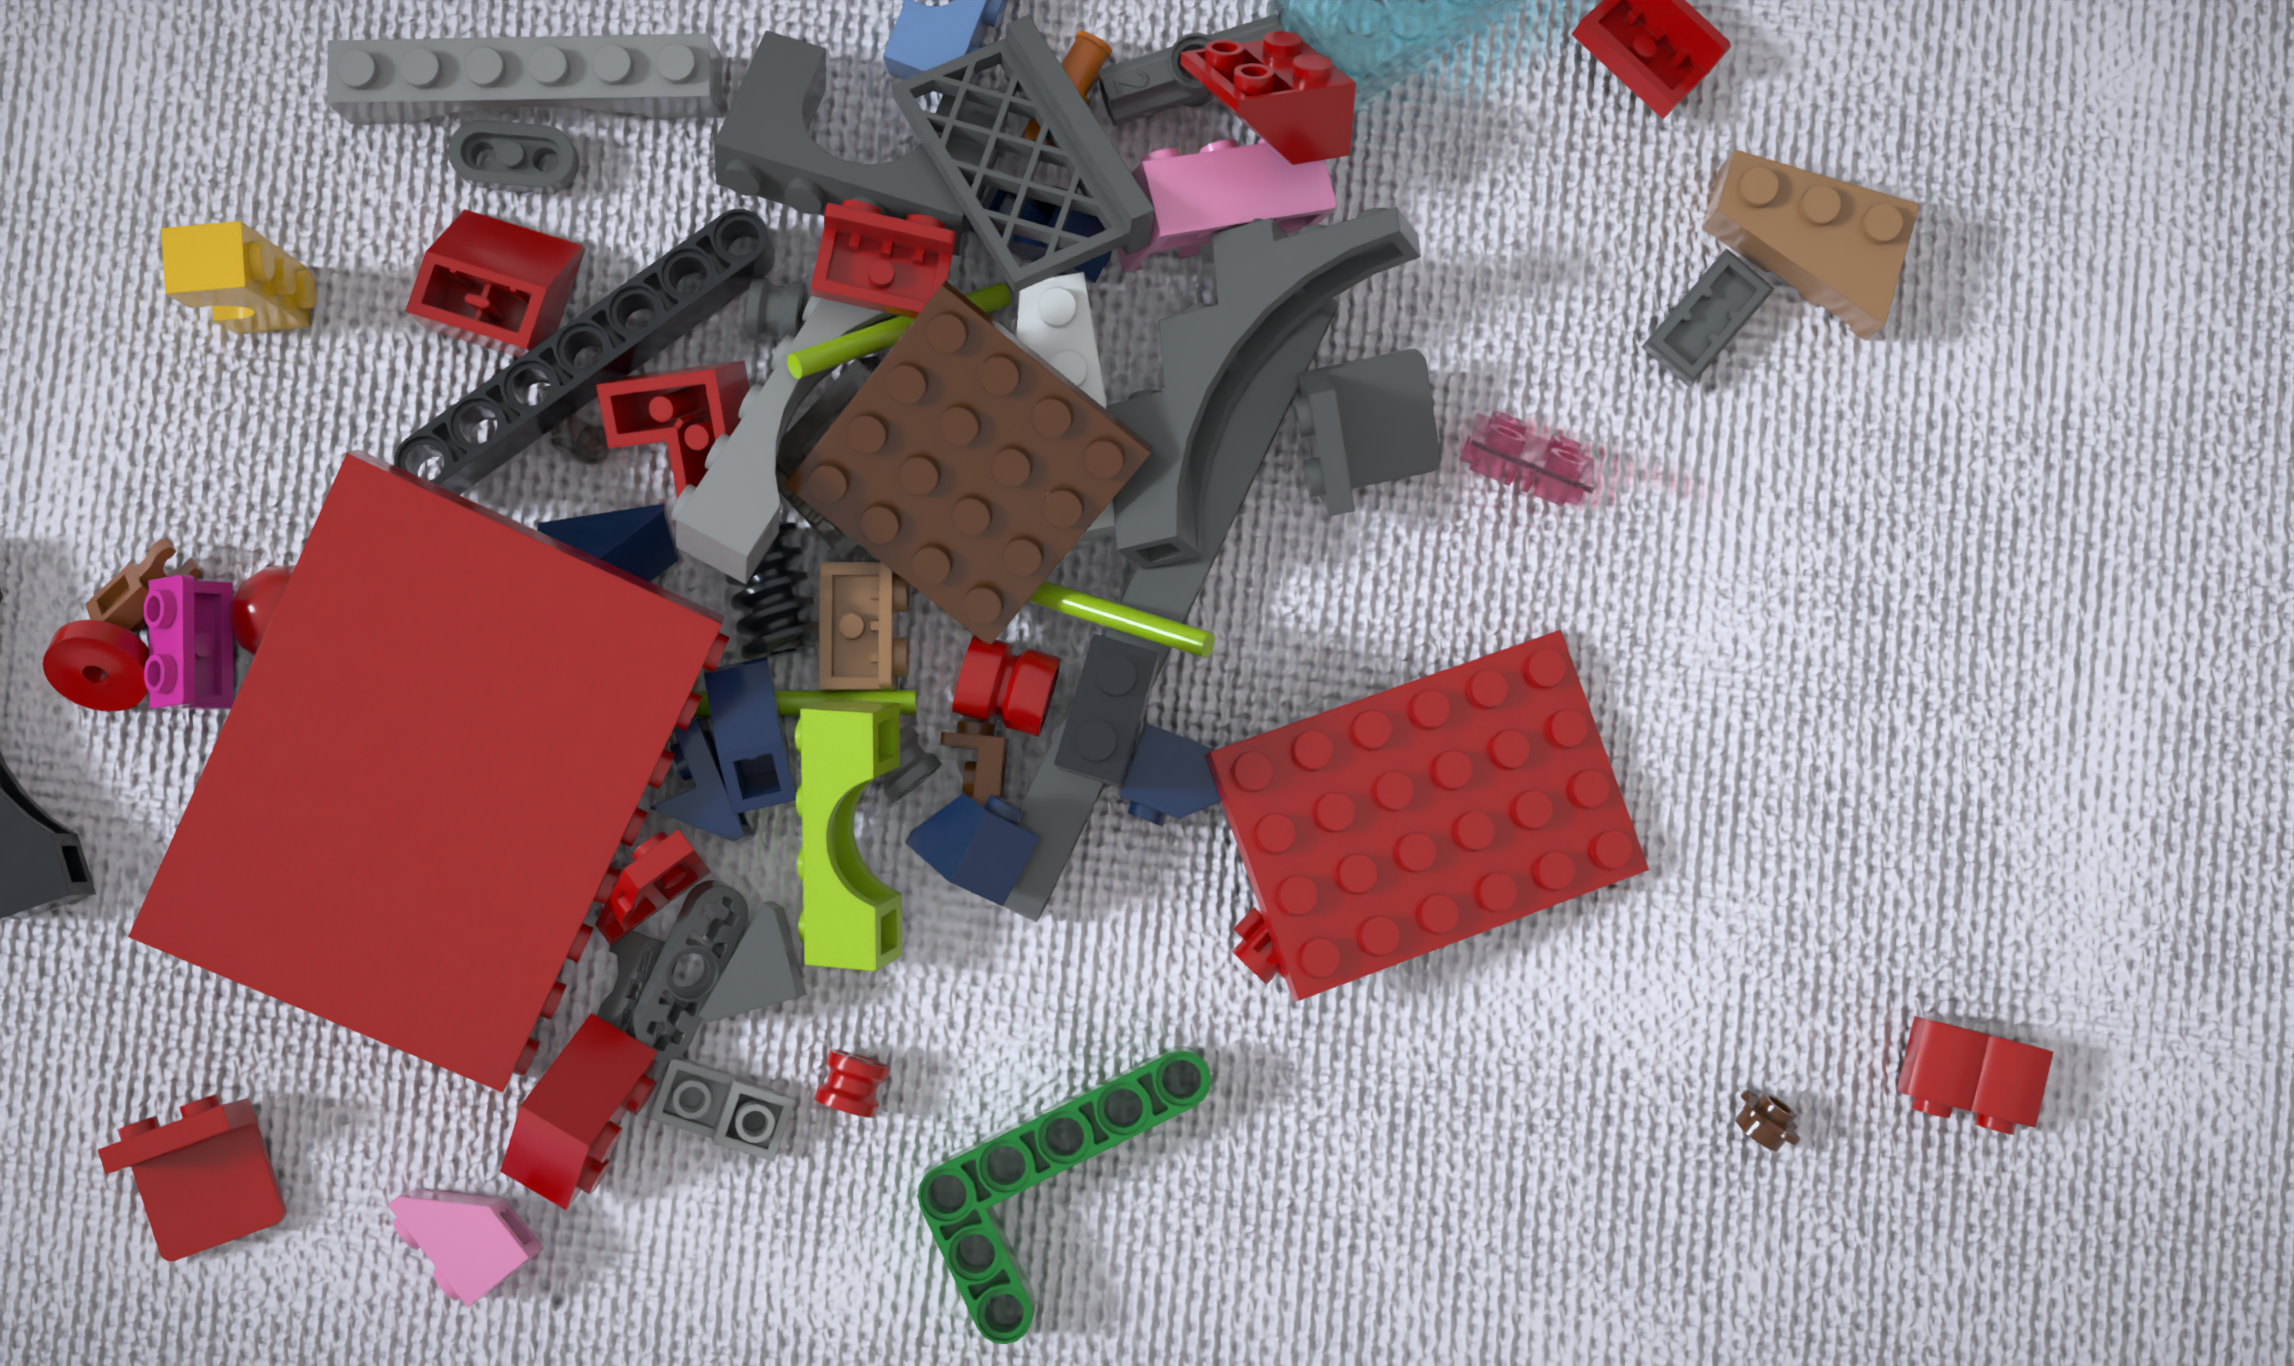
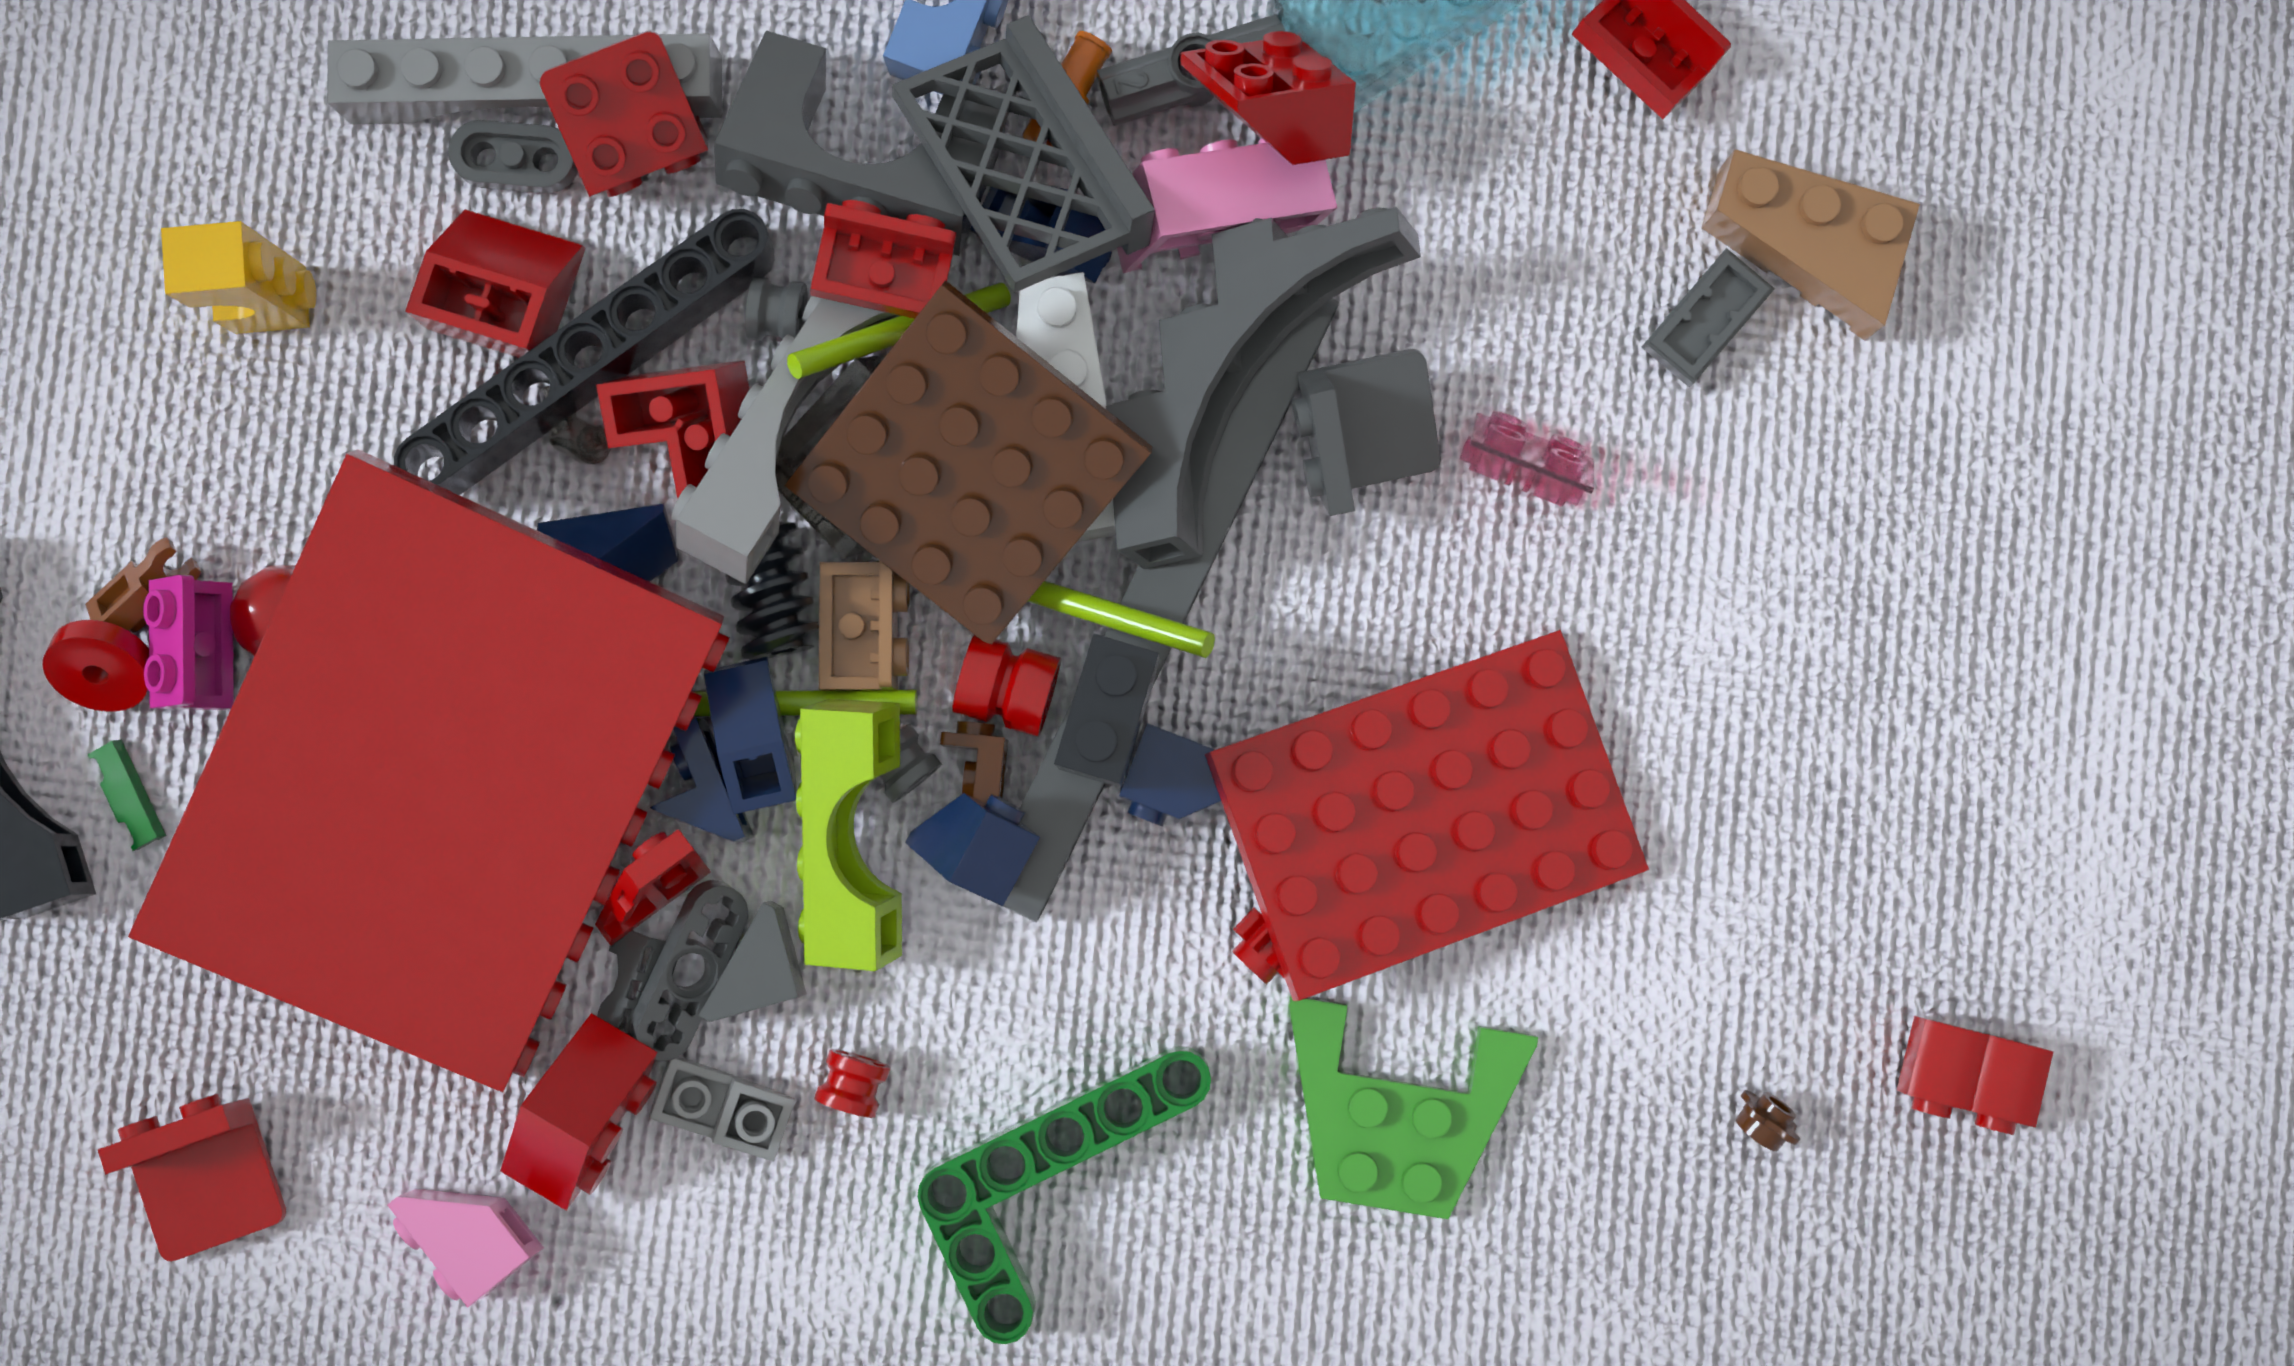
(127, 794): none -> green piece
(624, 114): none -> red bracket
(1397, 1139): none -> bright green wing

